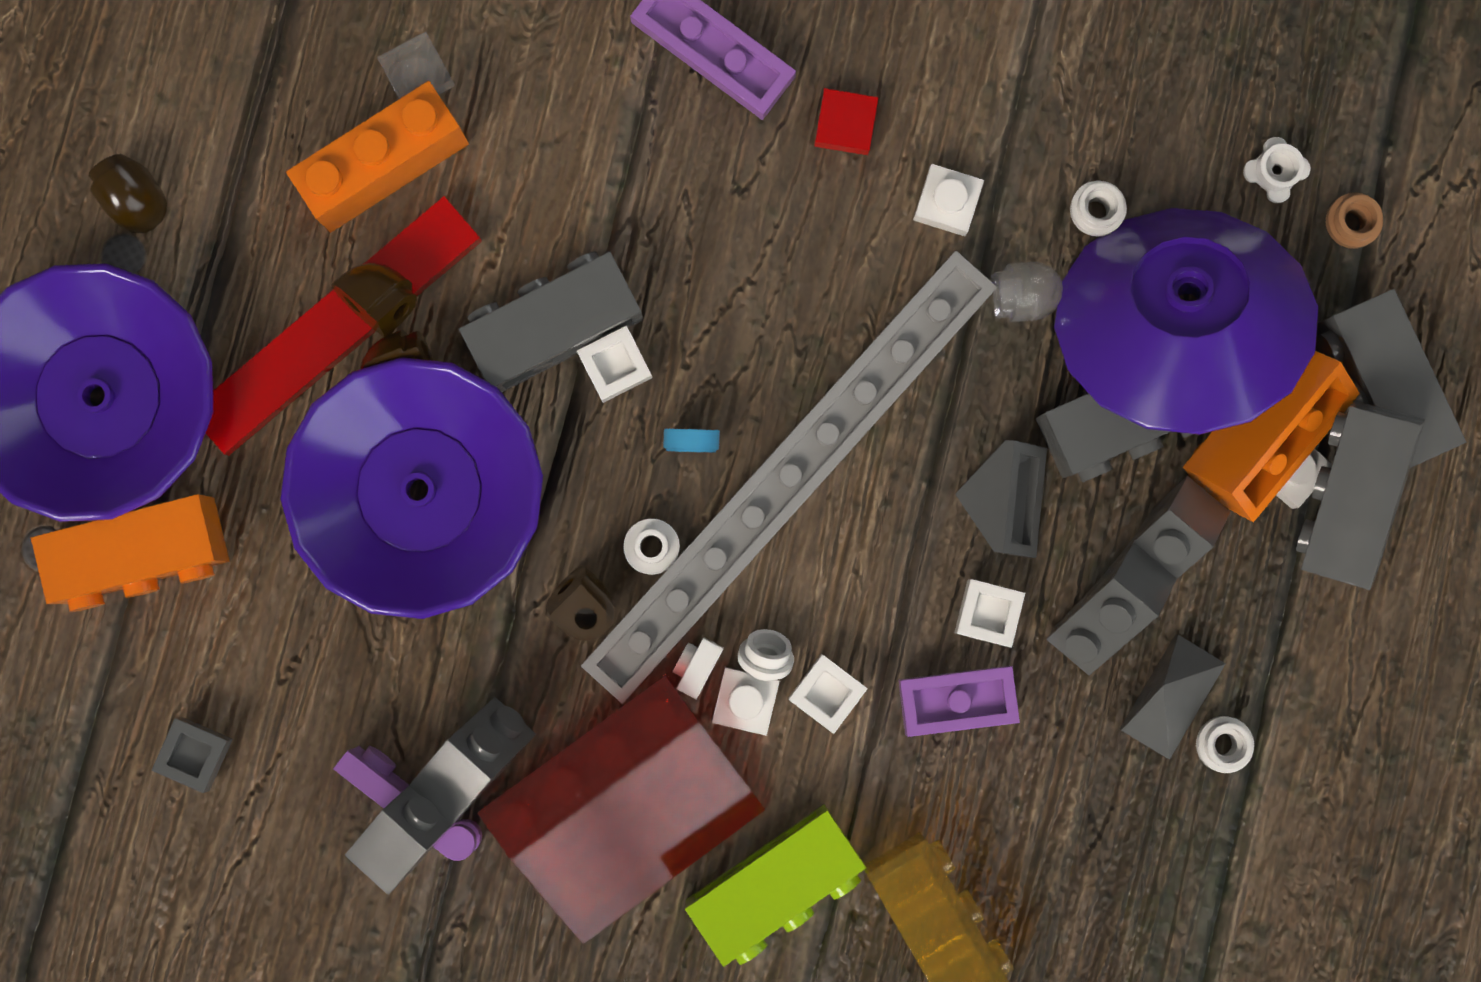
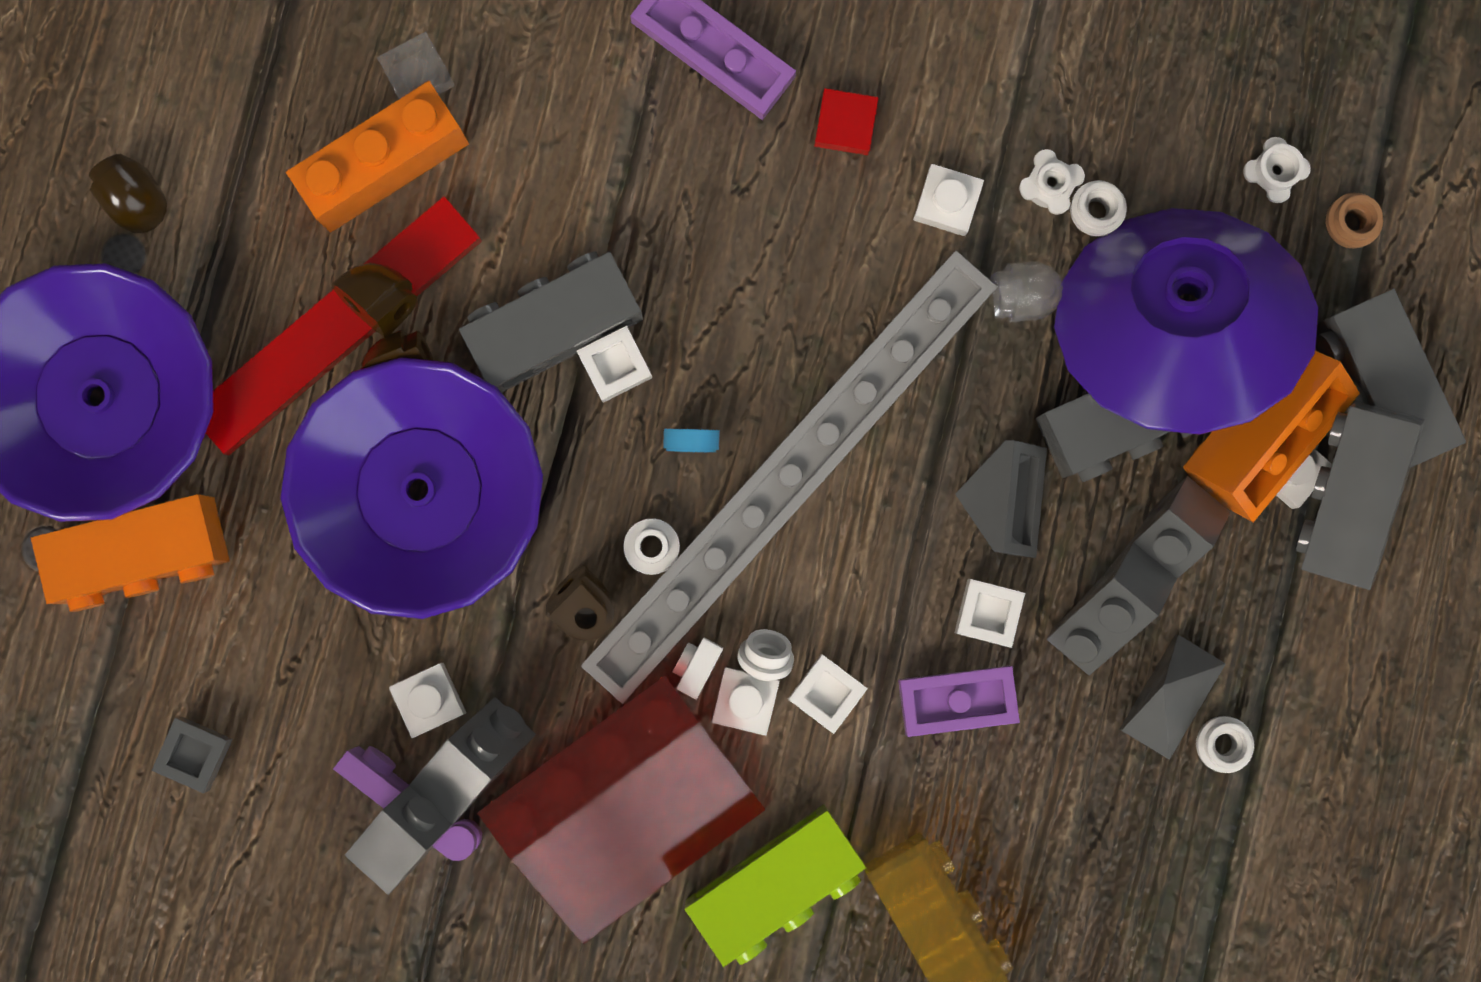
(427, 700): none -> white plate
(1036, 186): none -> white plate

